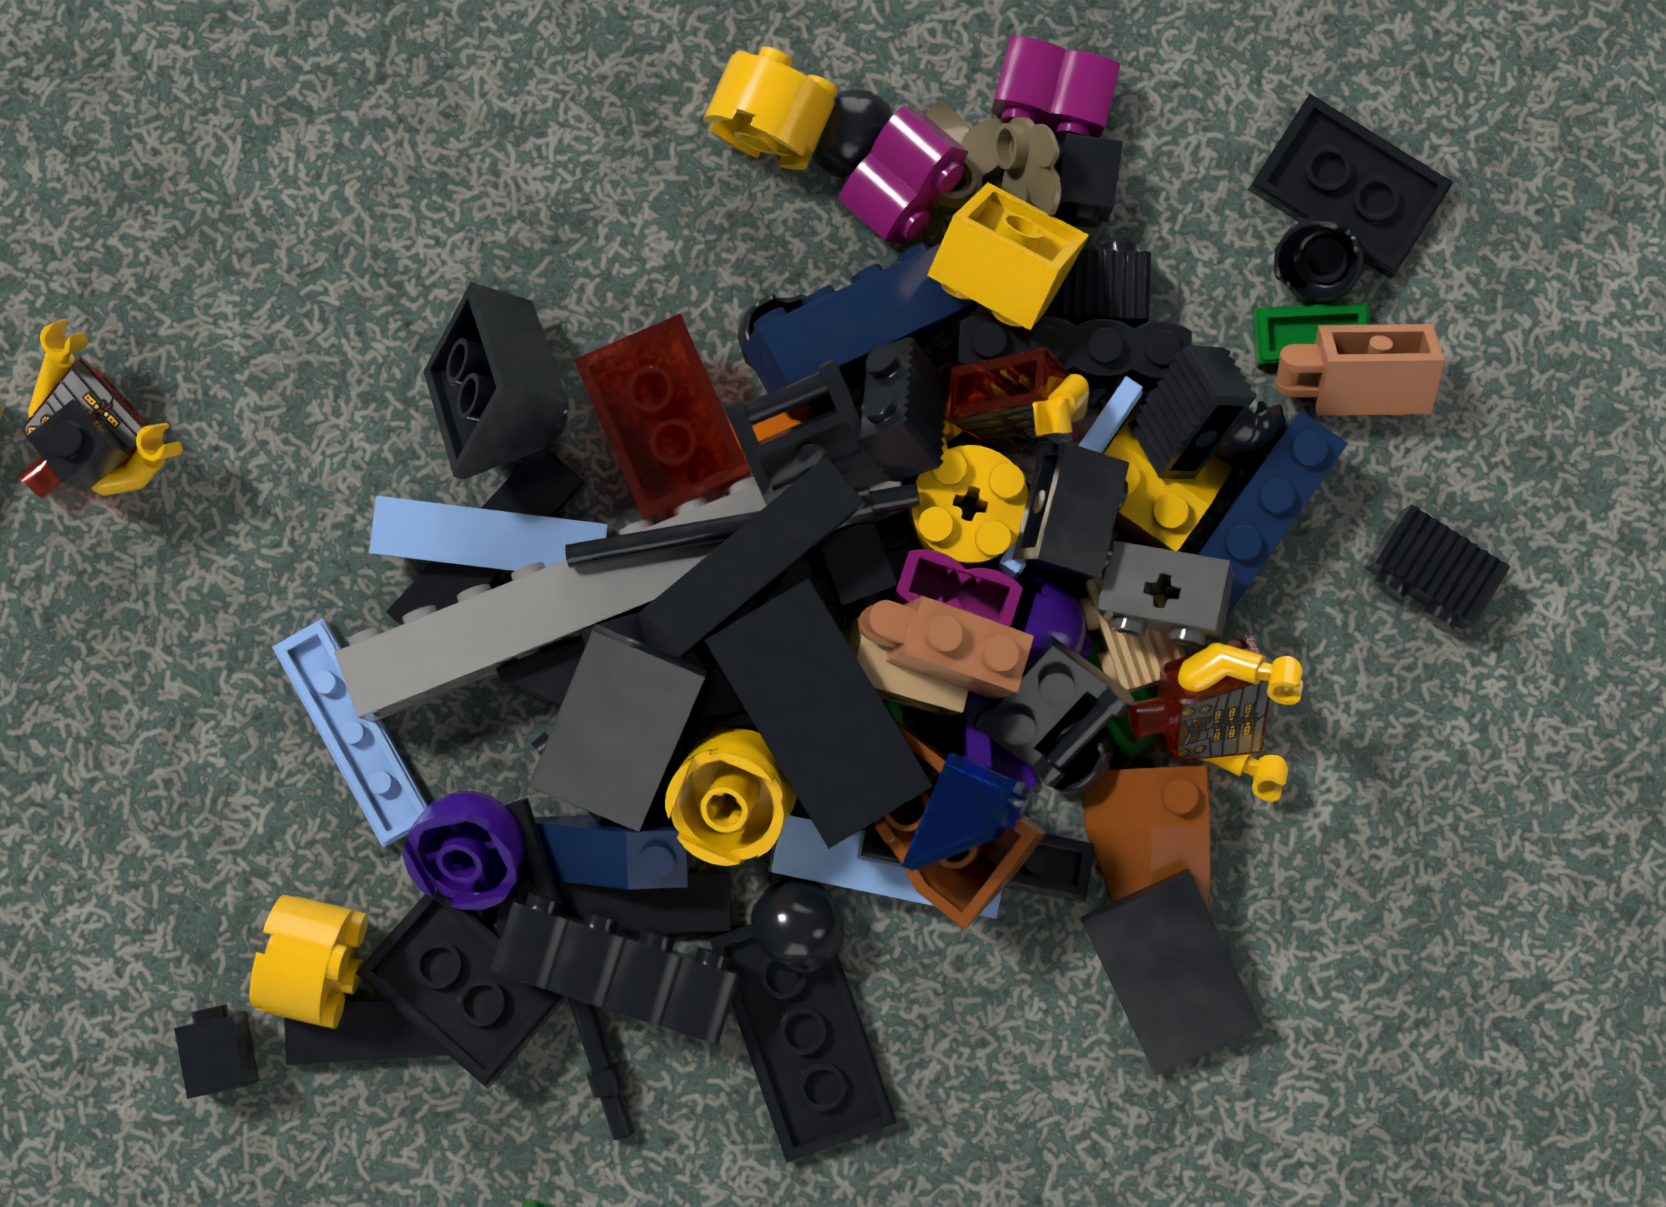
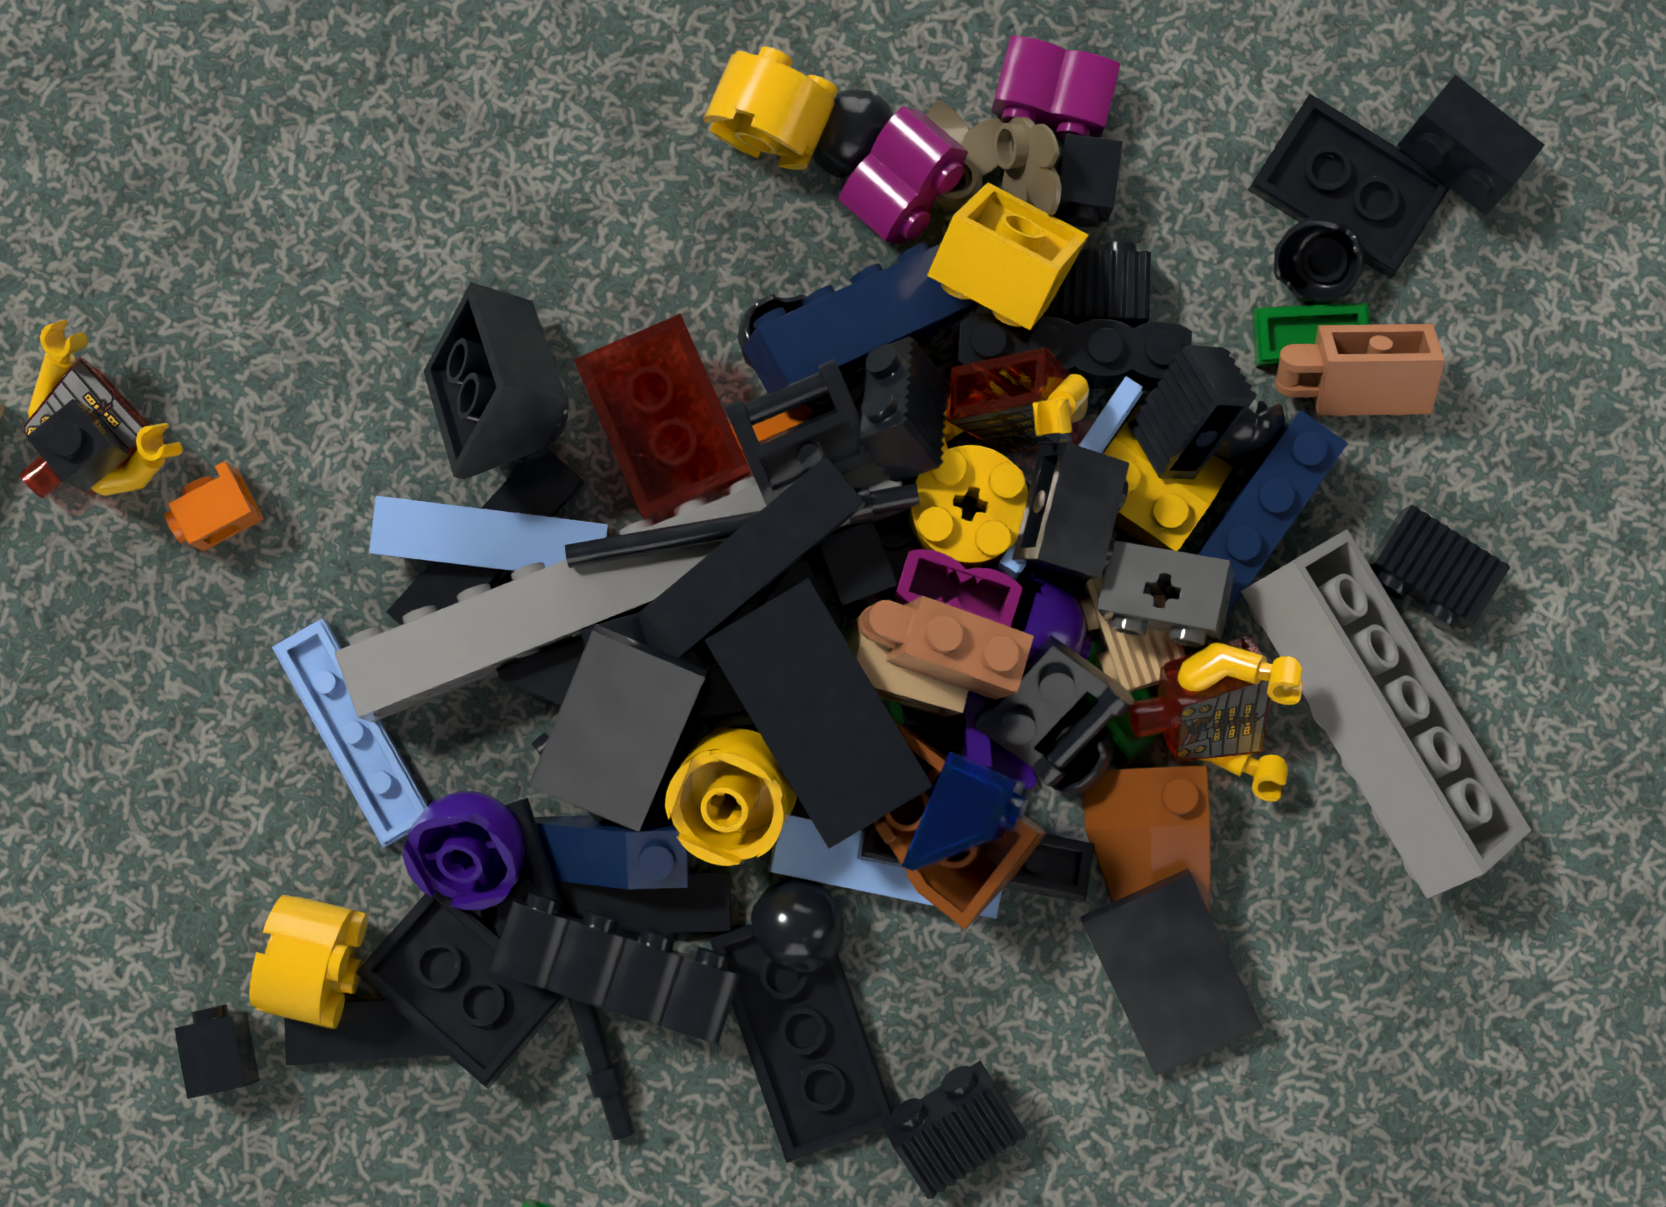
(213, 509): none -> orange brick
(953, 1129): none -> black brick
(1388, 715): none -> light grey brick
(1471, 145): none -> black brick

